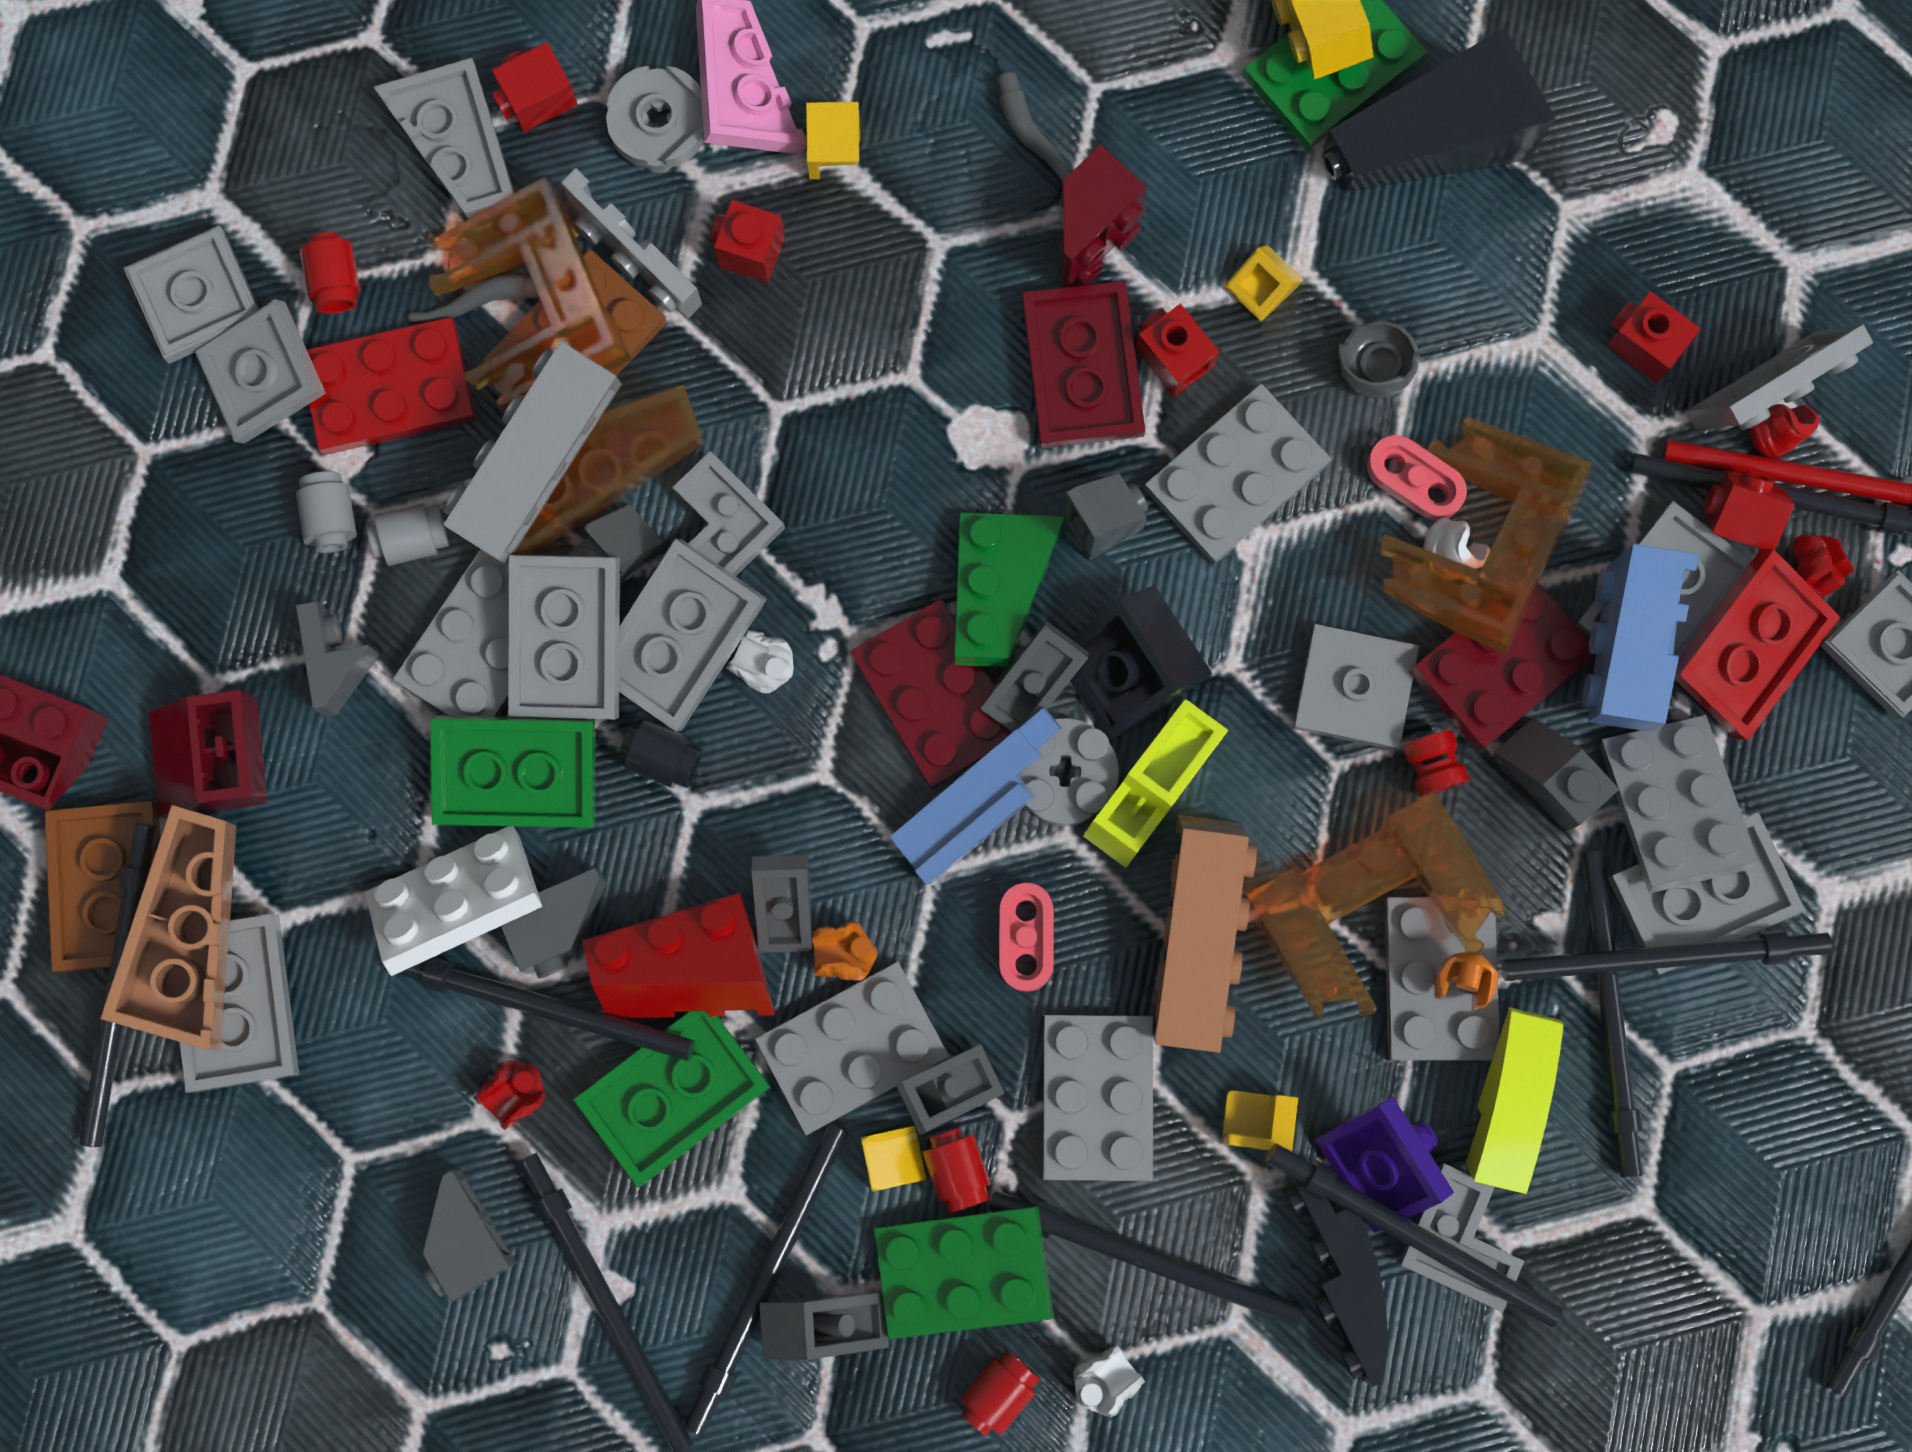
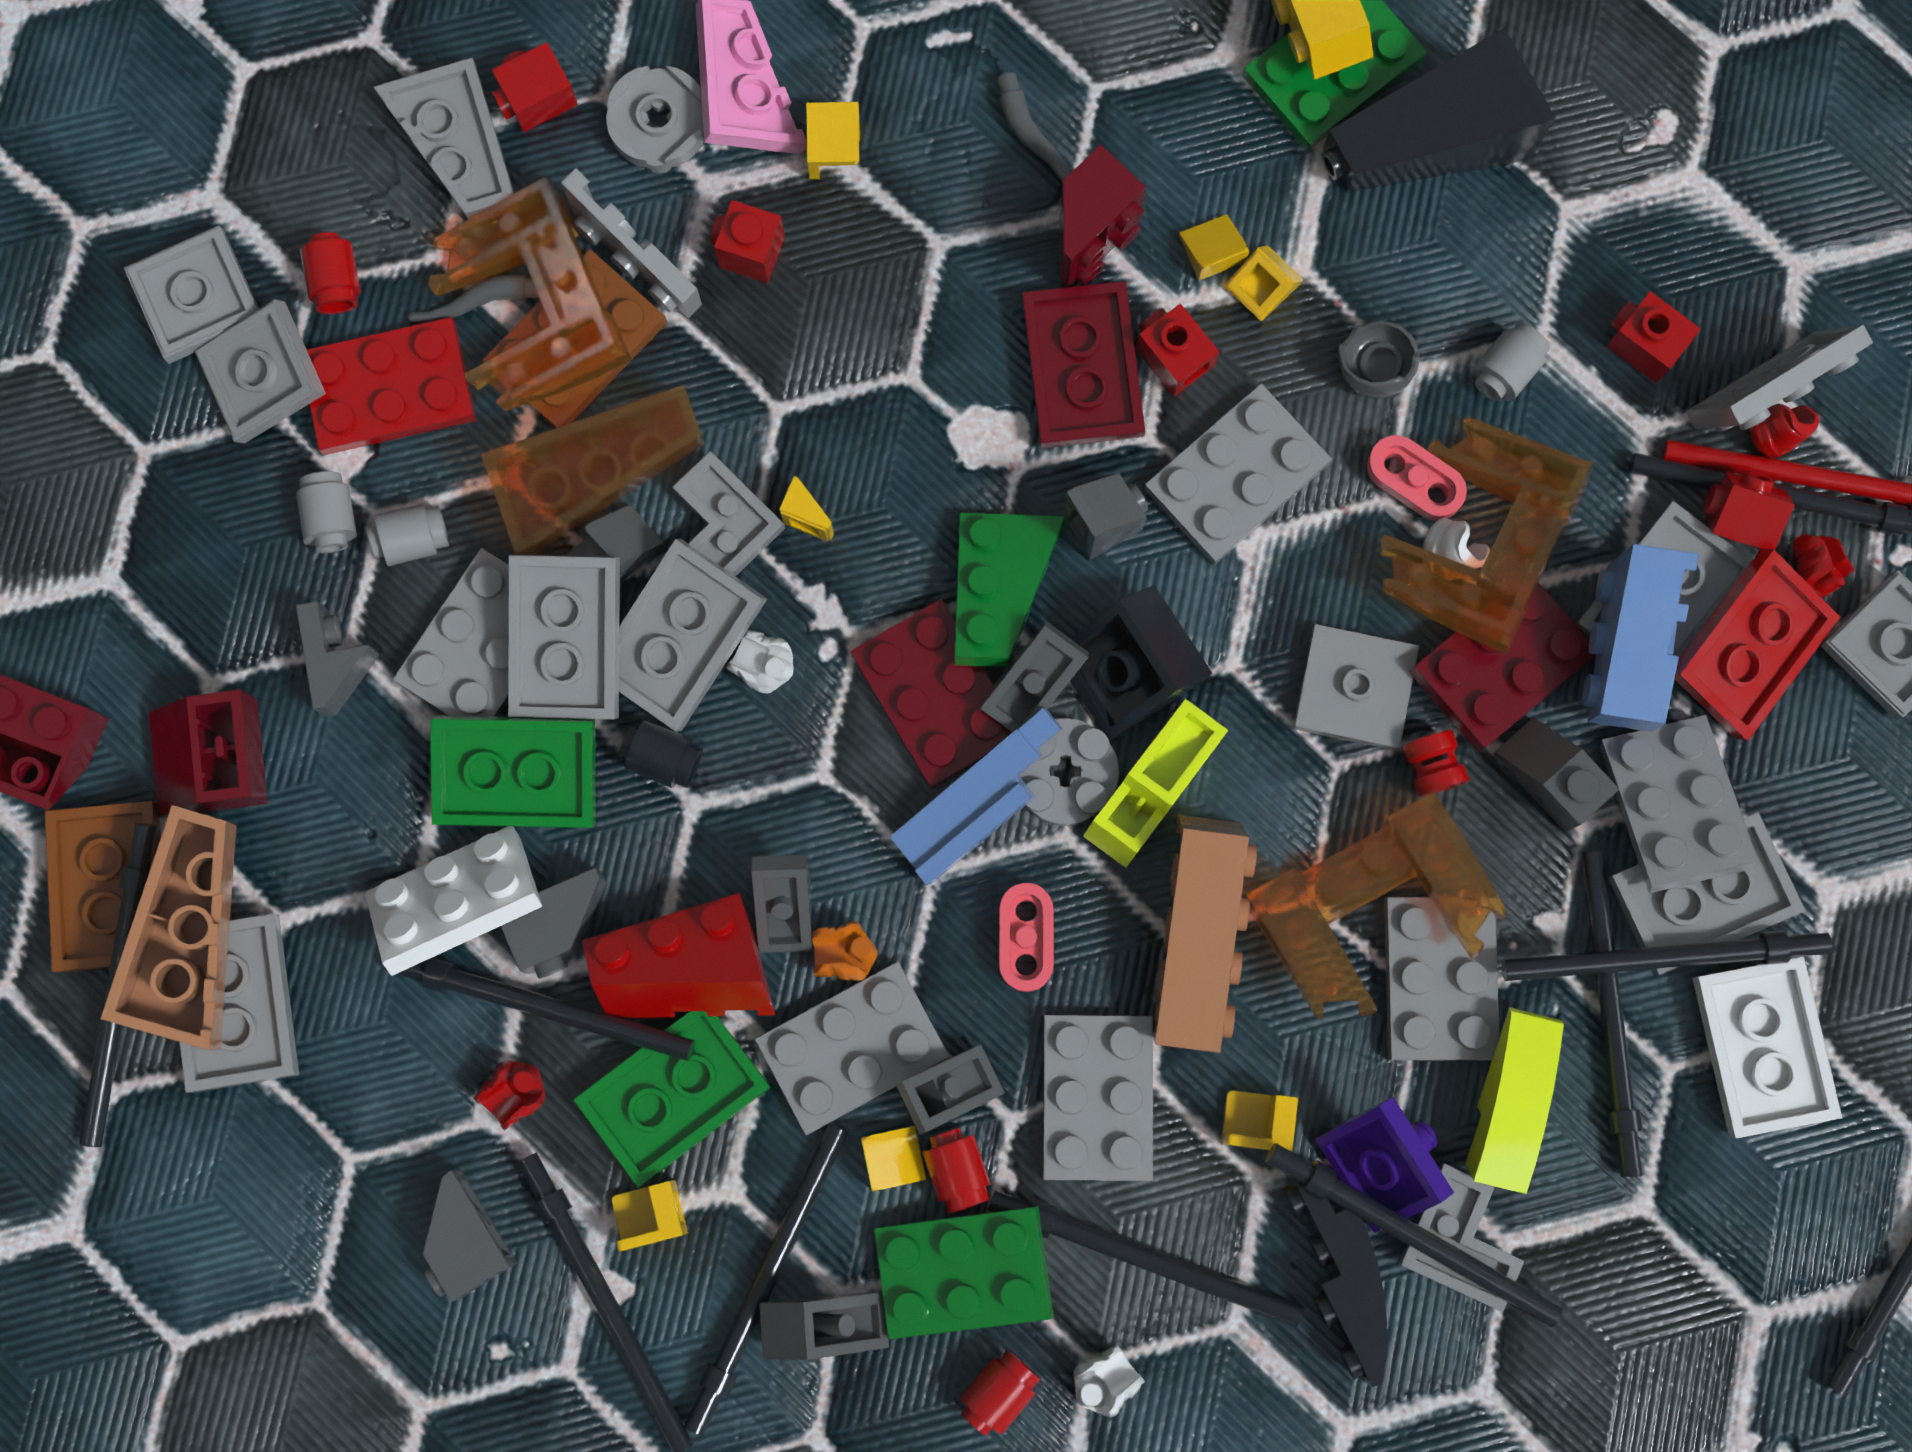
(532, 451): light grey brick -> none
(649, 1215): none -> yellow panel
(803, 512): none -> yellow slope
(1214, 247): none -> yellow slope
(1471, 973): orange arm -> none
(1510, 362): none -> light grey brick
(1767, 1048): none -> white plate

